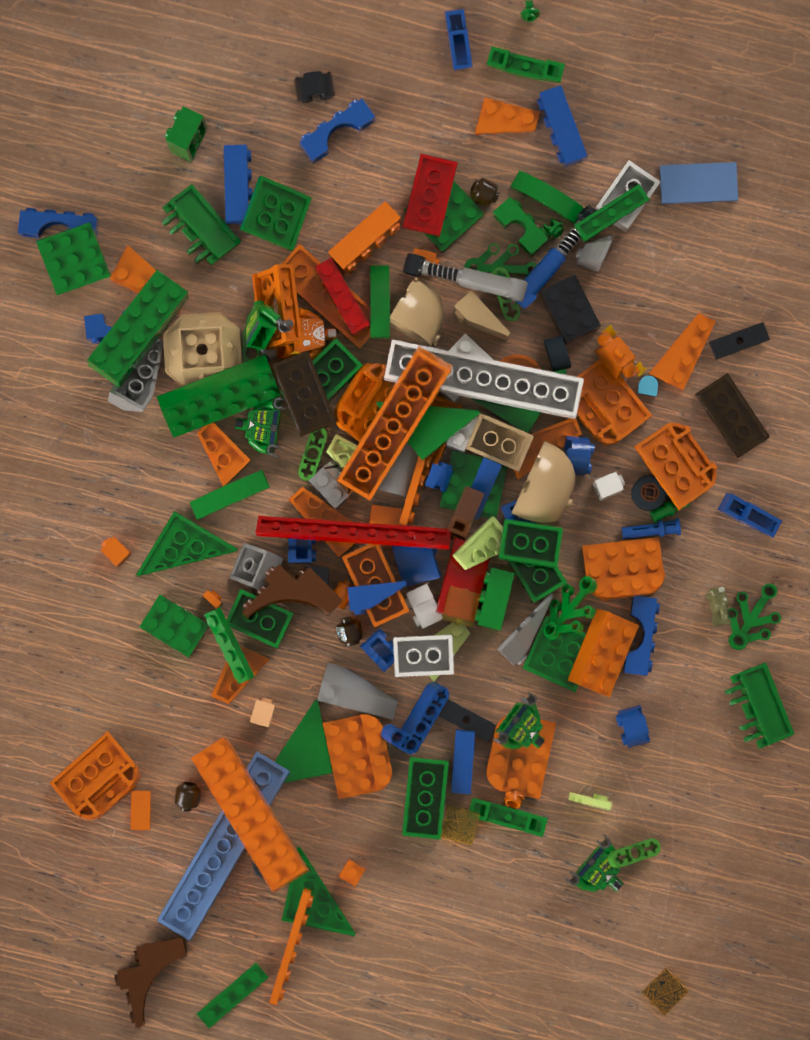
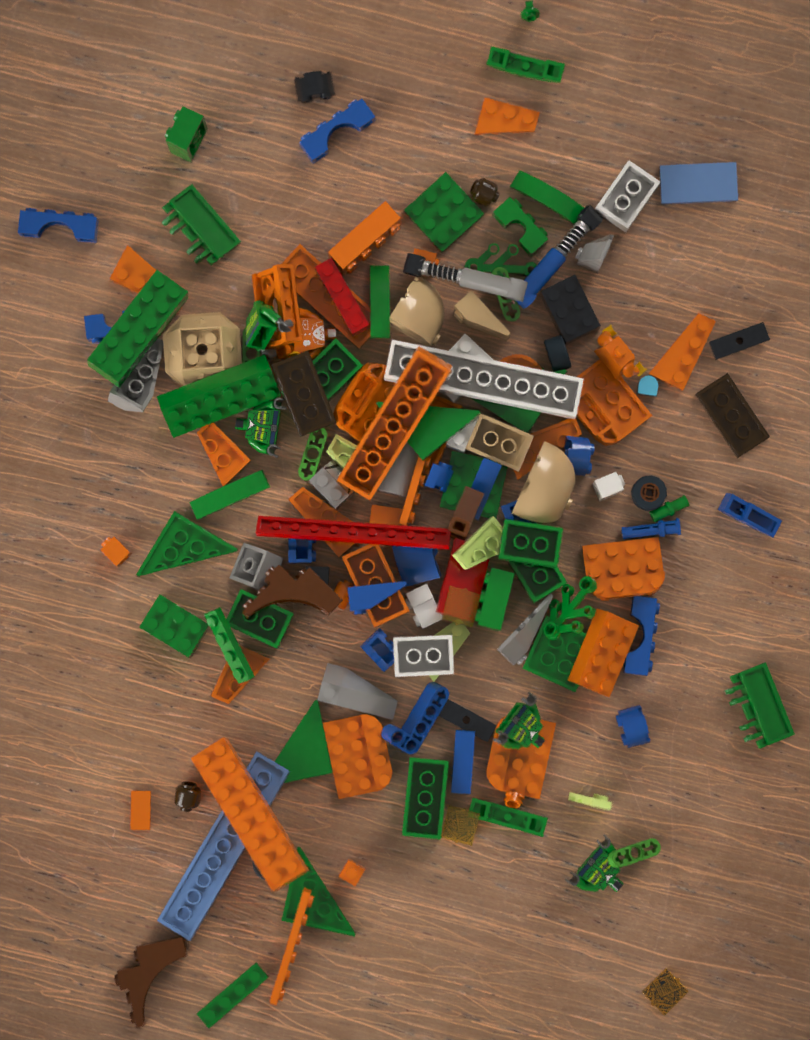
(73, 258): green plate -> none
(97, 779): orange plate -> none
(213, 597): orange plate -> none
(237, 182): blue brick -> none
(263, 712): light nougat brick -> none
(276, 213): green plate -> none
(349, 631): dark brown head -> none
(430, 195): red tile -> none
(458, 39): blue slope -> none
(555, 230): green plate -> none
(562, 126): blue brick -> none
(611, 213): green plate -> none
(678, 463): orange plate -> none
(718, 604): olive animal -> none
(750, 619): green plant -> none

